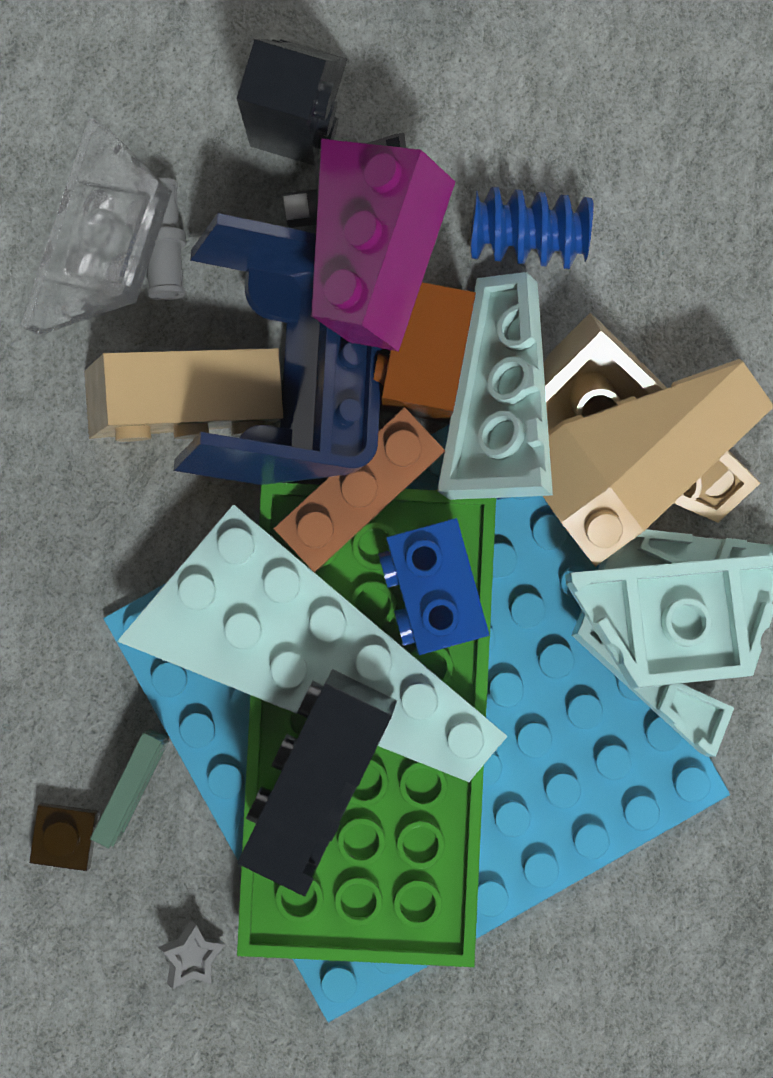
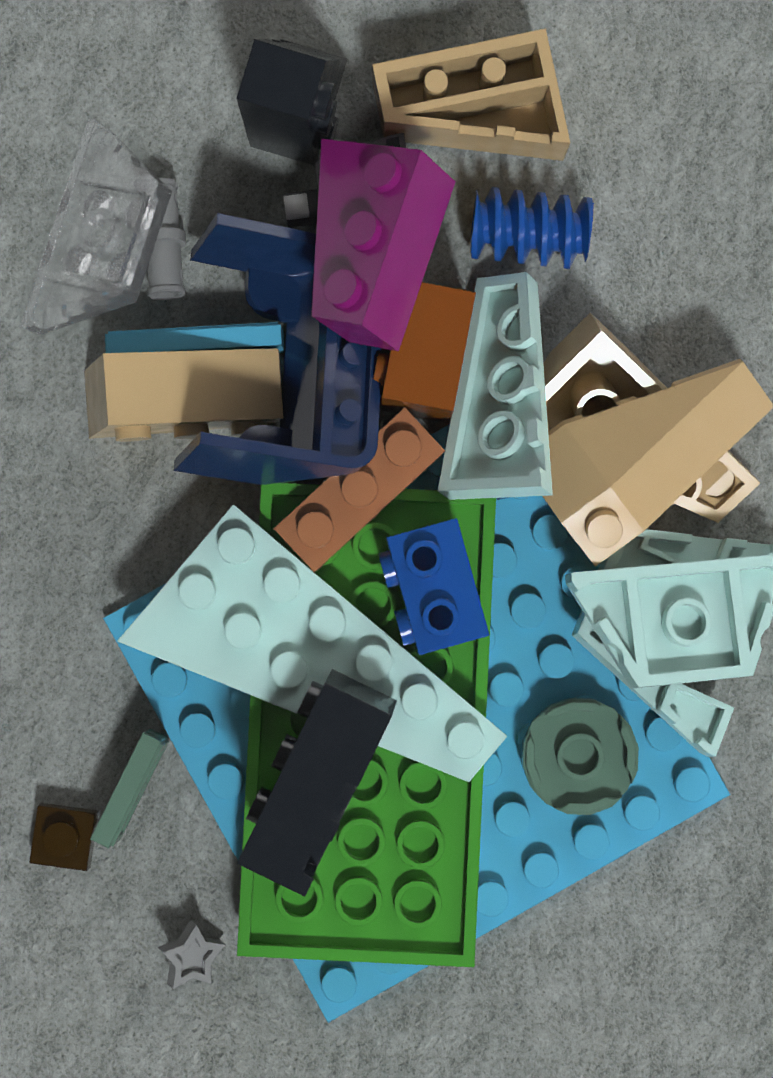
(198, 338): none -> medium azure tile
(477, 98): none -> tan wedge
(579, 756): none -> sand green tile

